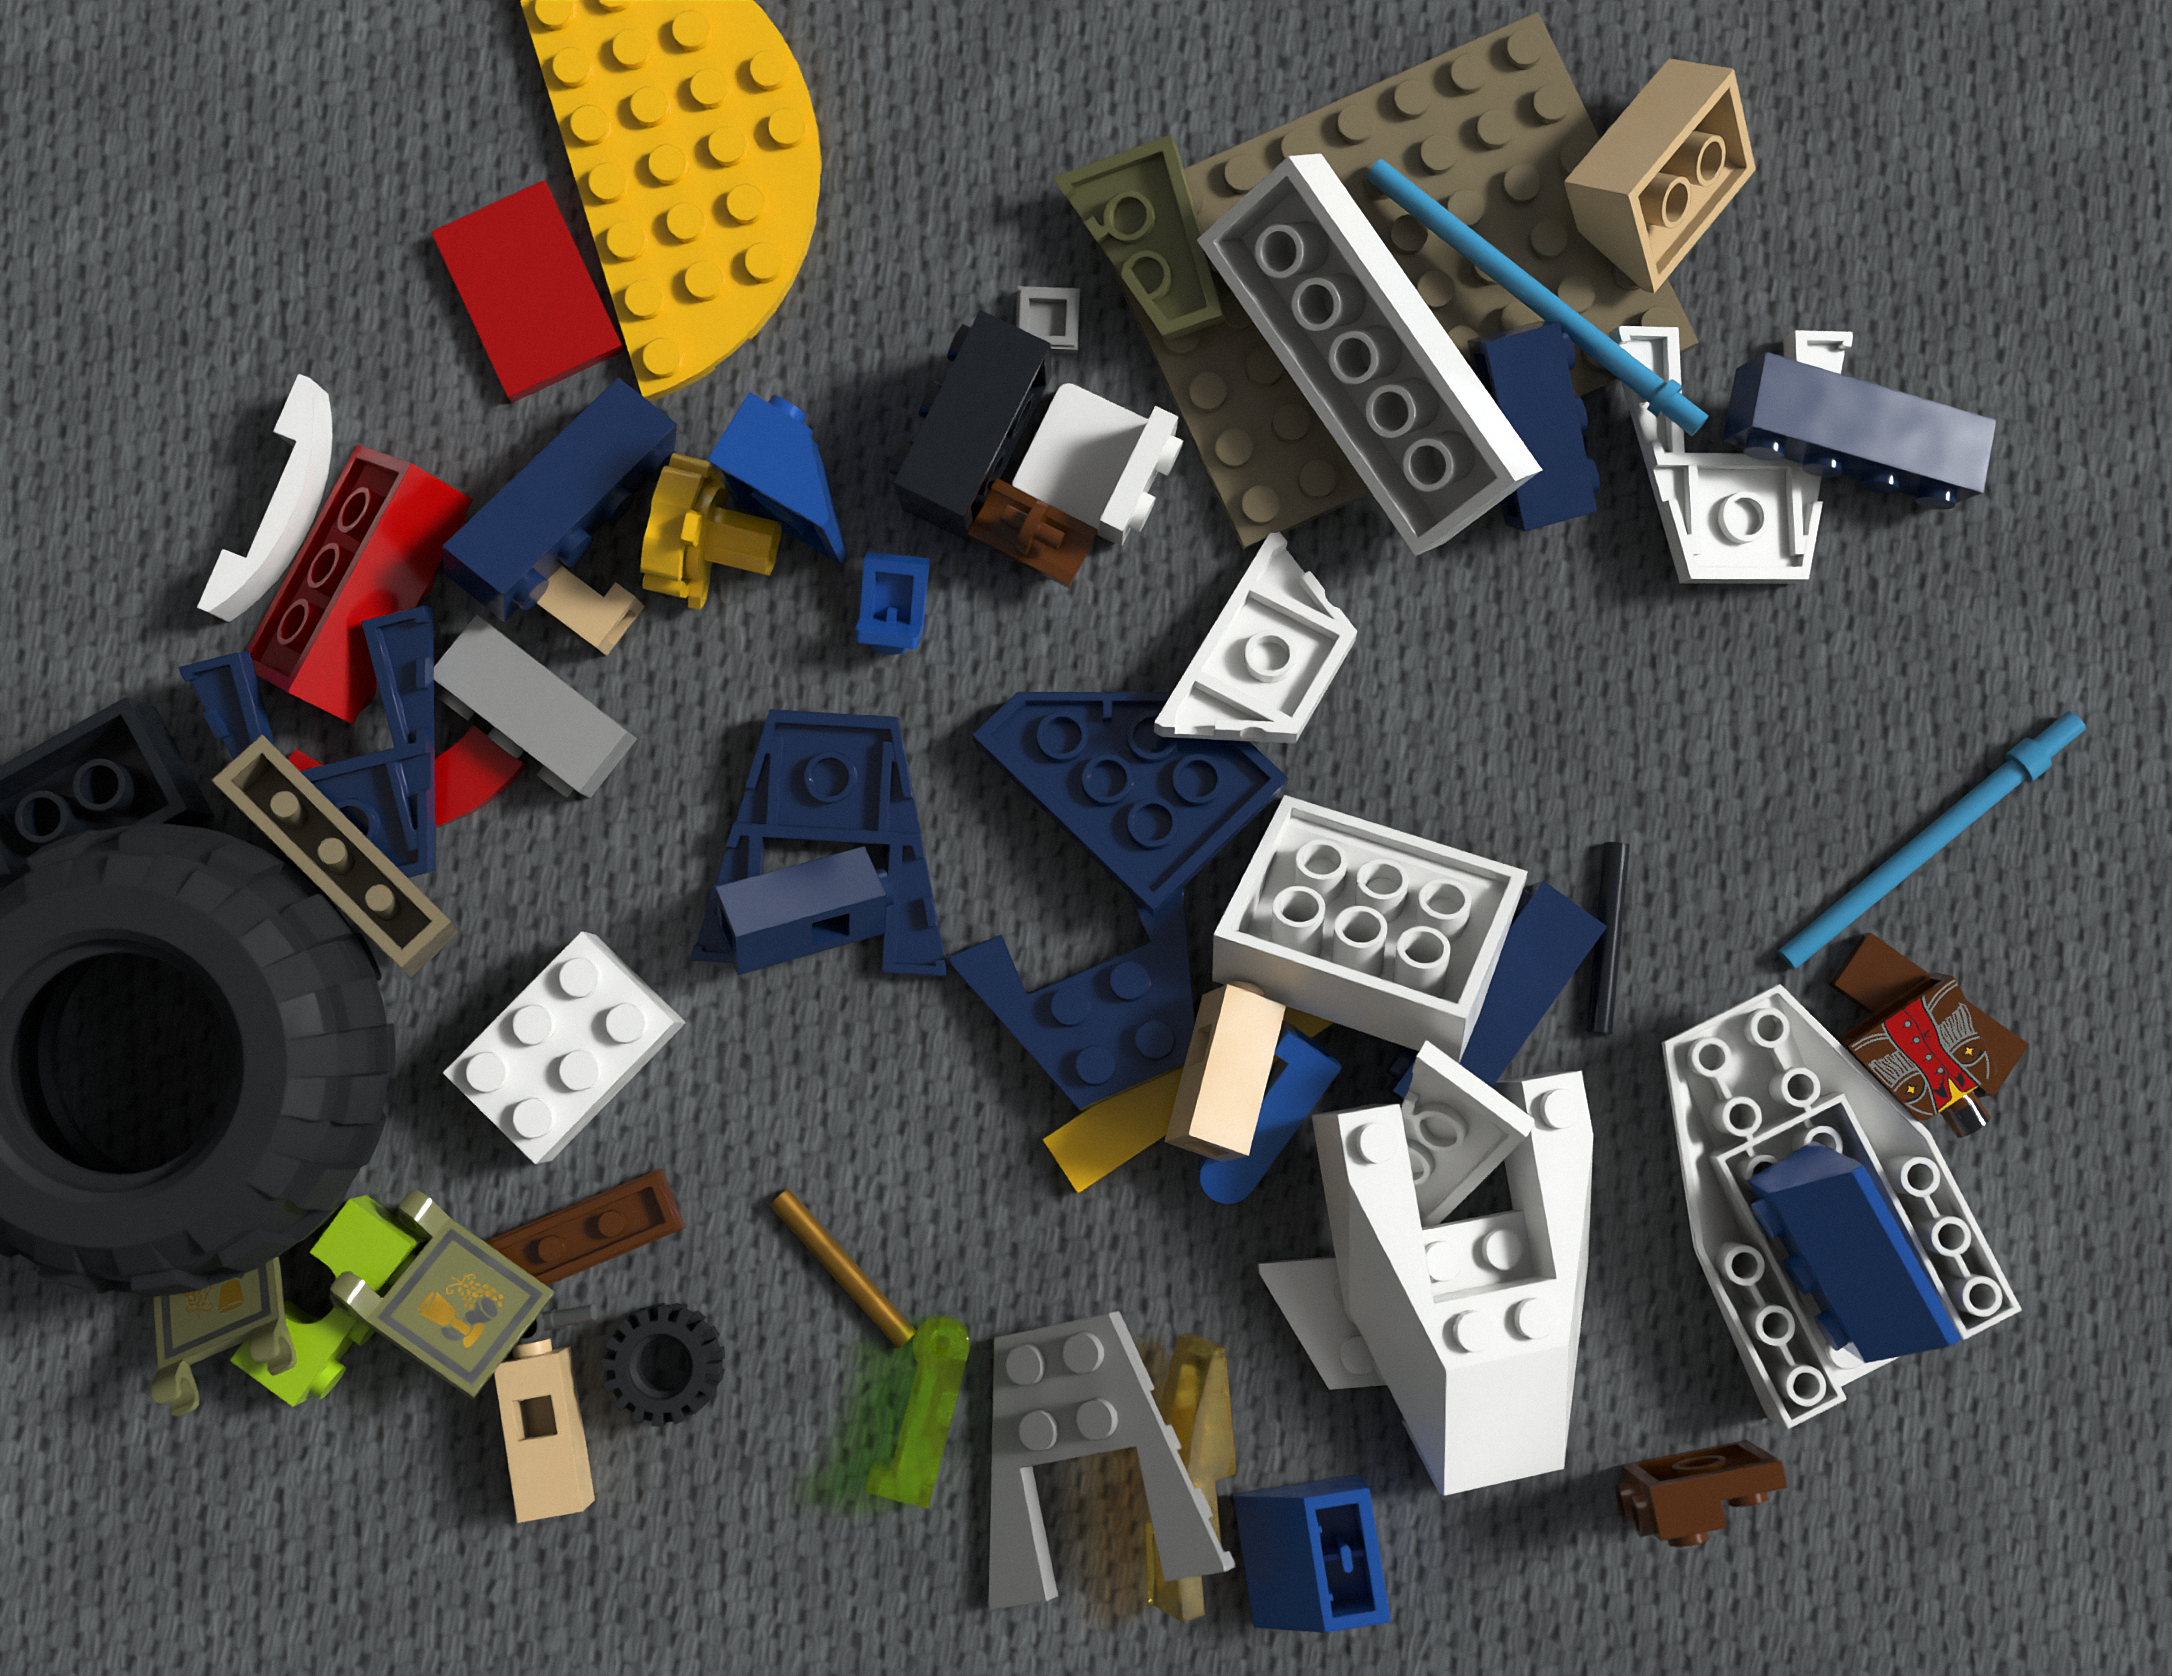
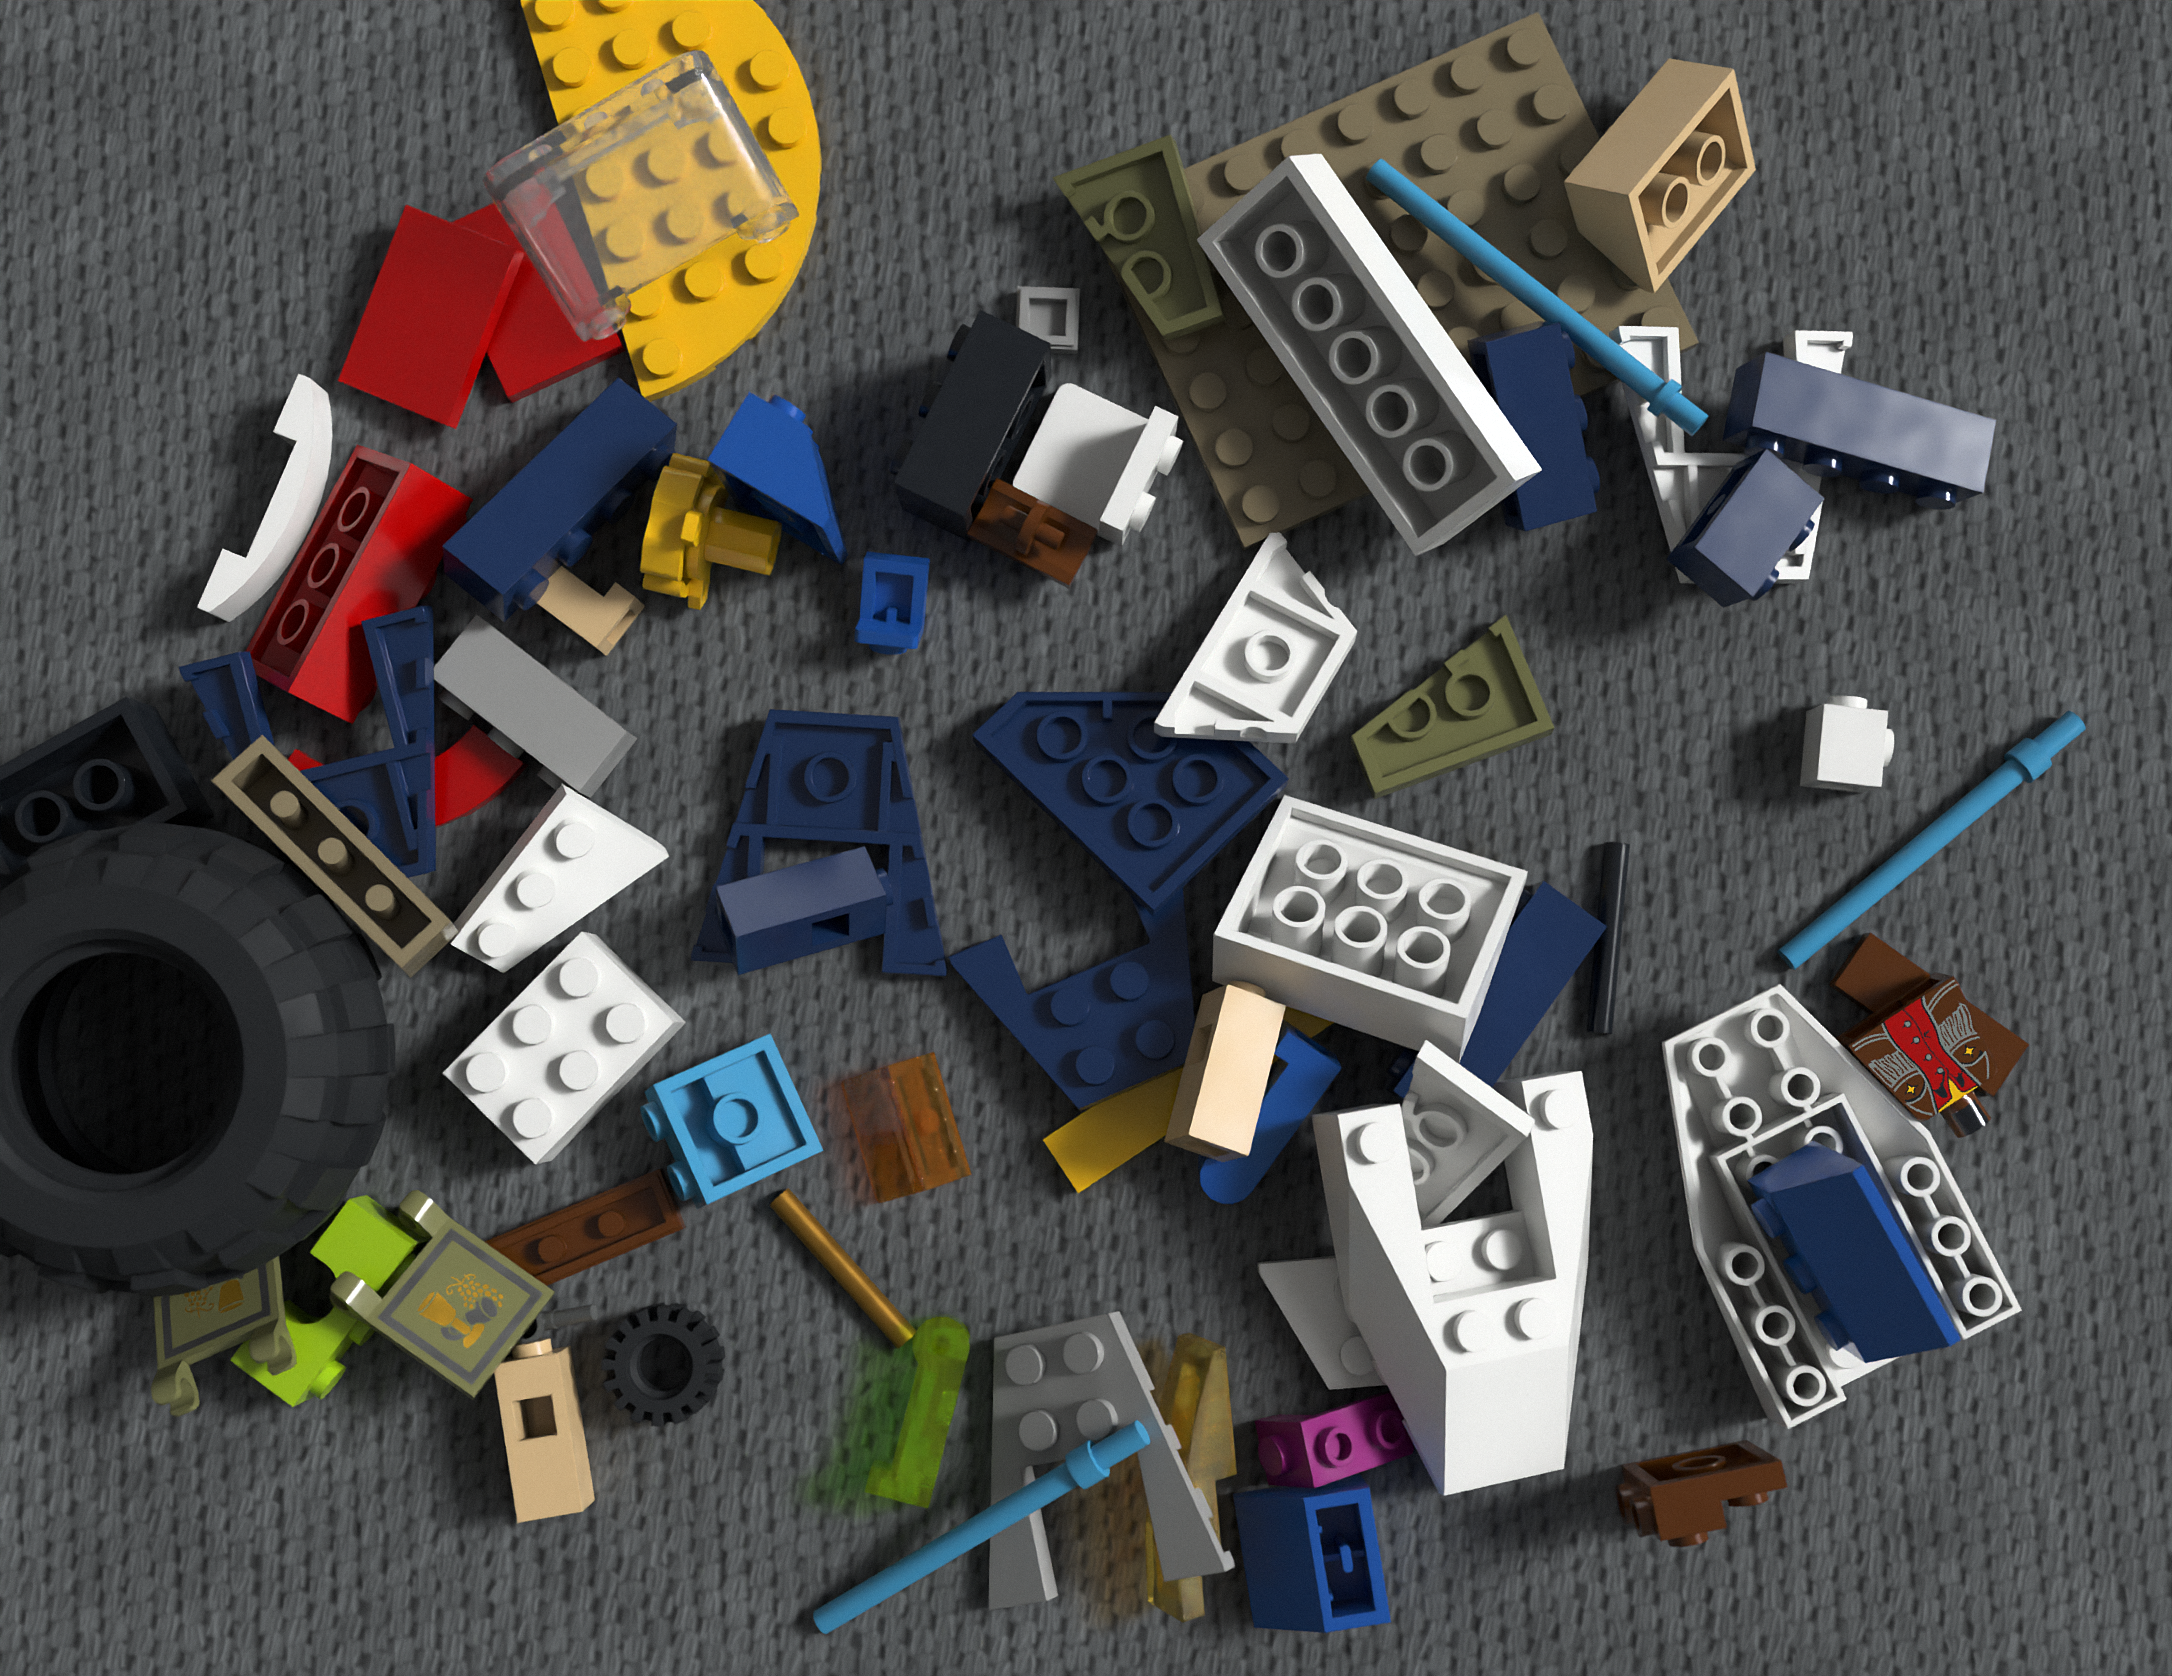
(431, 316): none -> red tile
(552, 878): none -> white wing
(638, 190): none -> clear windscreen
(729, 1122): none -> dark azure plate
(905, 1128): none -> clear orange panel
(1082, 1468): none -> dark azure bar
(1333, 1443): none -> magenta bracket
(1458, 716): none -> olive wing
(1747, 530): none -> brick
(1846, 746): none -> white brick

